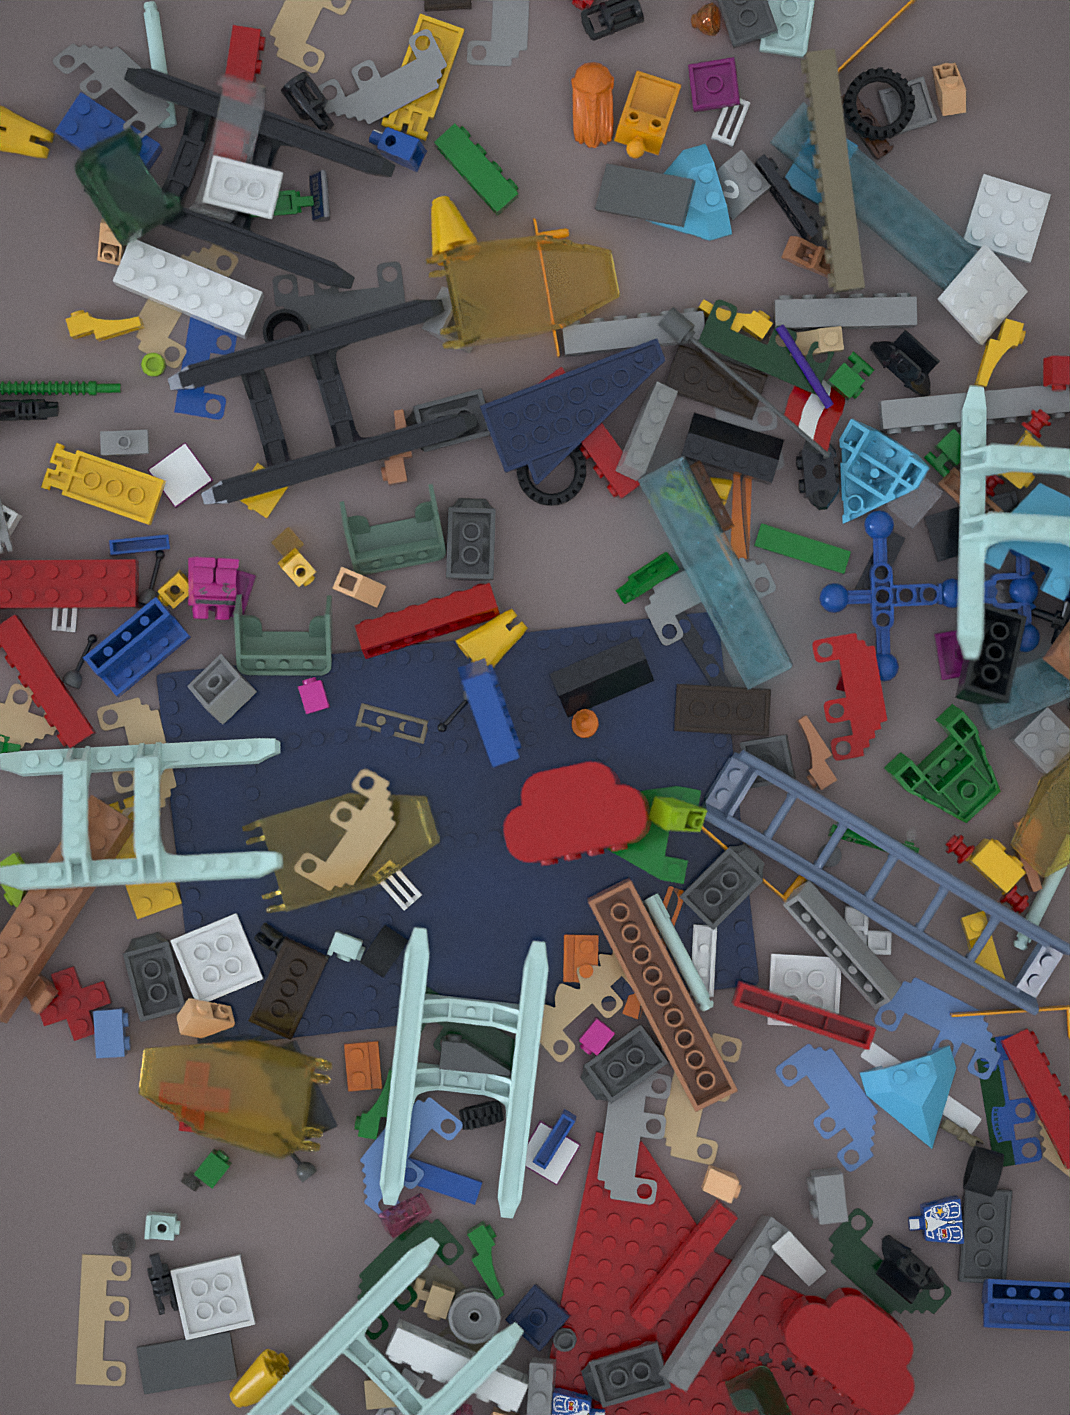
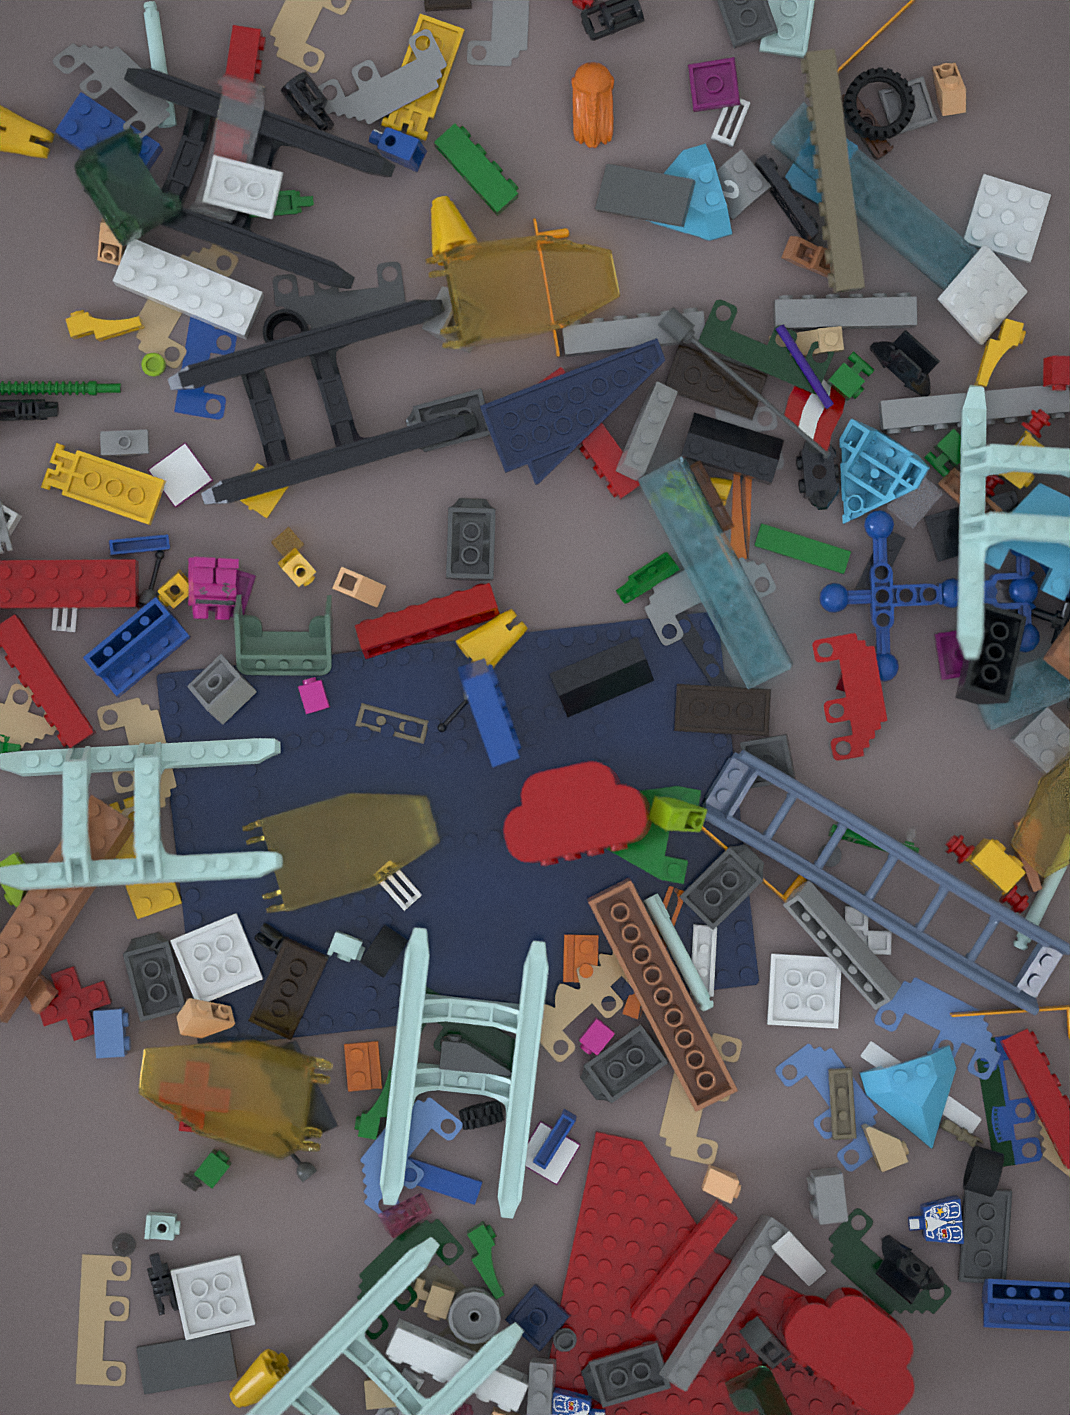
(73, 677): hinge -> none
(319, 191): slope -> none
(364, 836): tan piece -> none
(394, 468): nougat slope -> none
(396, 542): sand green windscreen -> none
(556, 498): black tyre -> none
(585, 723): orange hat -> none
(621, 1140): light grey piece -> none
(646, 114): light orange slope -> none
(707, 19): clear orange brick -> none
(754, 324): yellow slope -> none
(764, 1342): none -> dark grey slope
(803, 1015): red brick -> none
(819, 772): nougat slope -> none
(842, 1103): none -> dark tan tile
(885, 1148): none -> tan slope
(954, 773): green wedge -> none
(973, 927): yellow slope -> none

